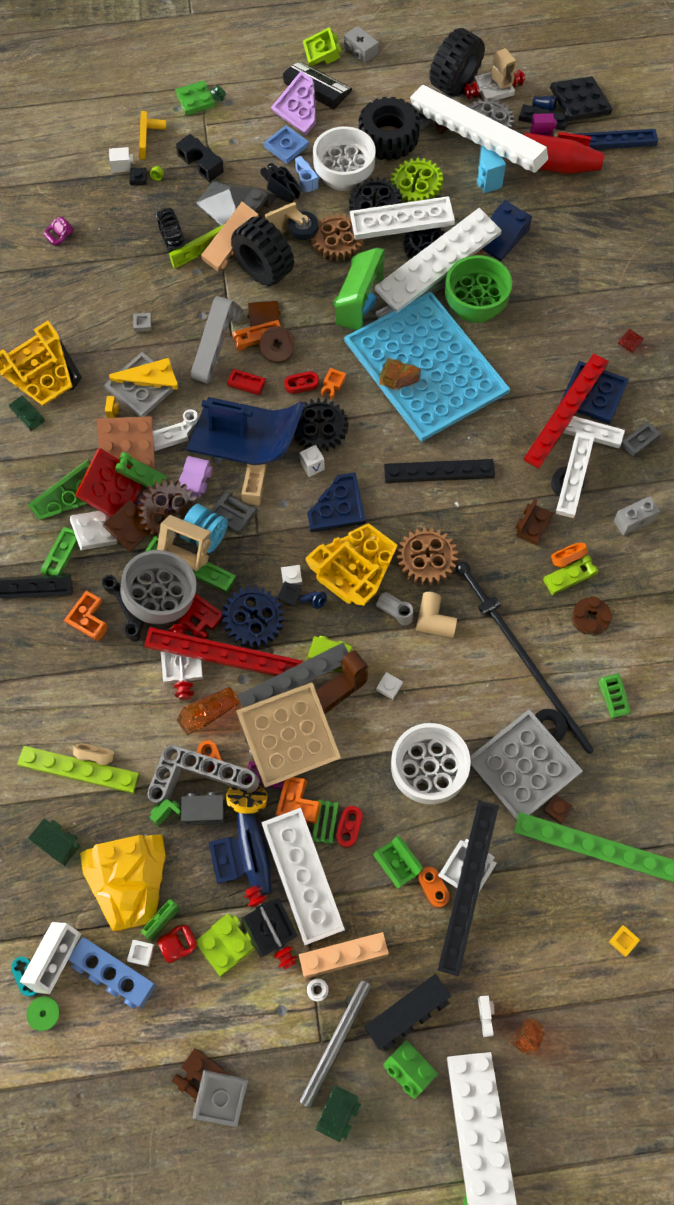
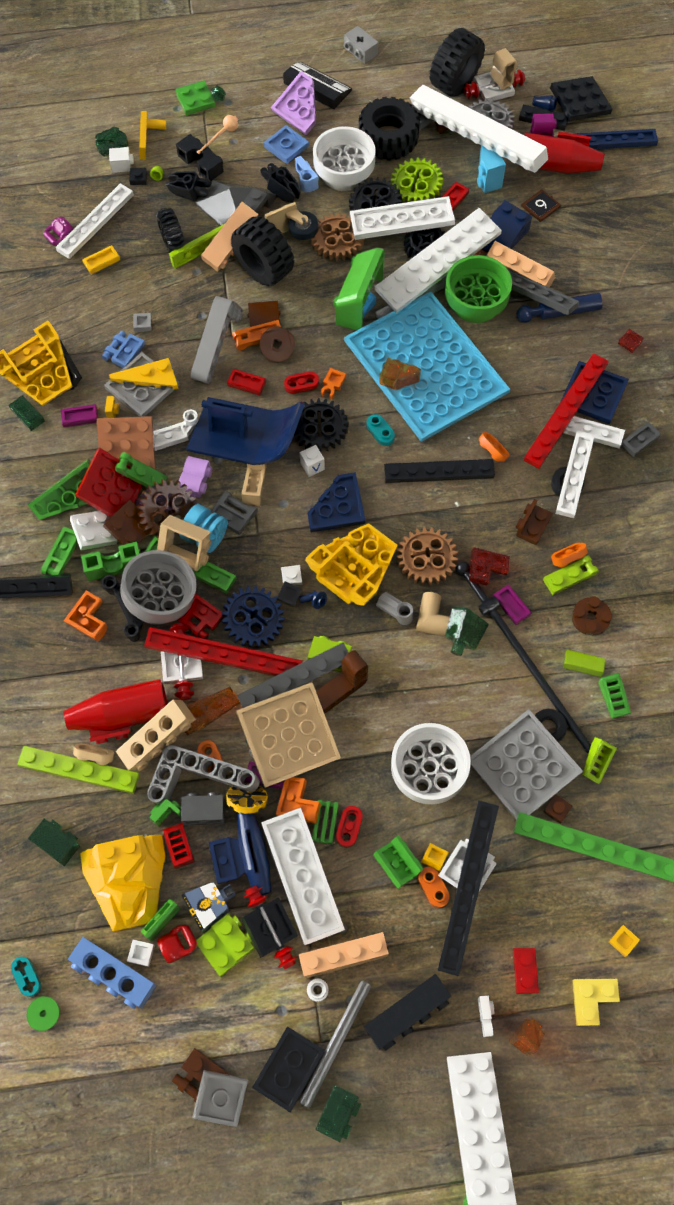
(50, 958): white brick -> none
(79, 415): none -> magenta tile
(94, 221): none -> white plate
(98, 566): none -> bright green arch
(101, 259): none -> yellow plate
(110, 135): none -> clear green plate
(116, 710): none -> red piece
(128, 349): none -> medium blue plate
(130, 751): none -> tan brick
(183, 861): none -> red slope
(188, 185): none -> black hinge
(208, 904): none -> torso
(230, 123): none -> light nougat sword
(288, 1069): none -> black plate
(322, 47): lime plate -> none
(380, 428): none -> teal plate
(389, 686): white plate -> none
(410, 1069): bright green bracket -> none
(435, 857): none -> yellow tile
(456, 194): none -> red plate
(464, 629): none -> clear green torso
(485, 561): none -> clear red plate
(491, 444): none -> orange plate
(512, 604): none -> magenta tile
(521, 264): none -> light nougat brick
(525, 971): none -> red plate
(541, 205): none -> piece
(543, 294): none -> dark grey plate
(584, 663): none -> lime slope
(587, 303): none -> dark blue piece
(588, 995): none -> light yellow plate
(606, 757): none -> lime slope
(636, 516): light grey brick -> none

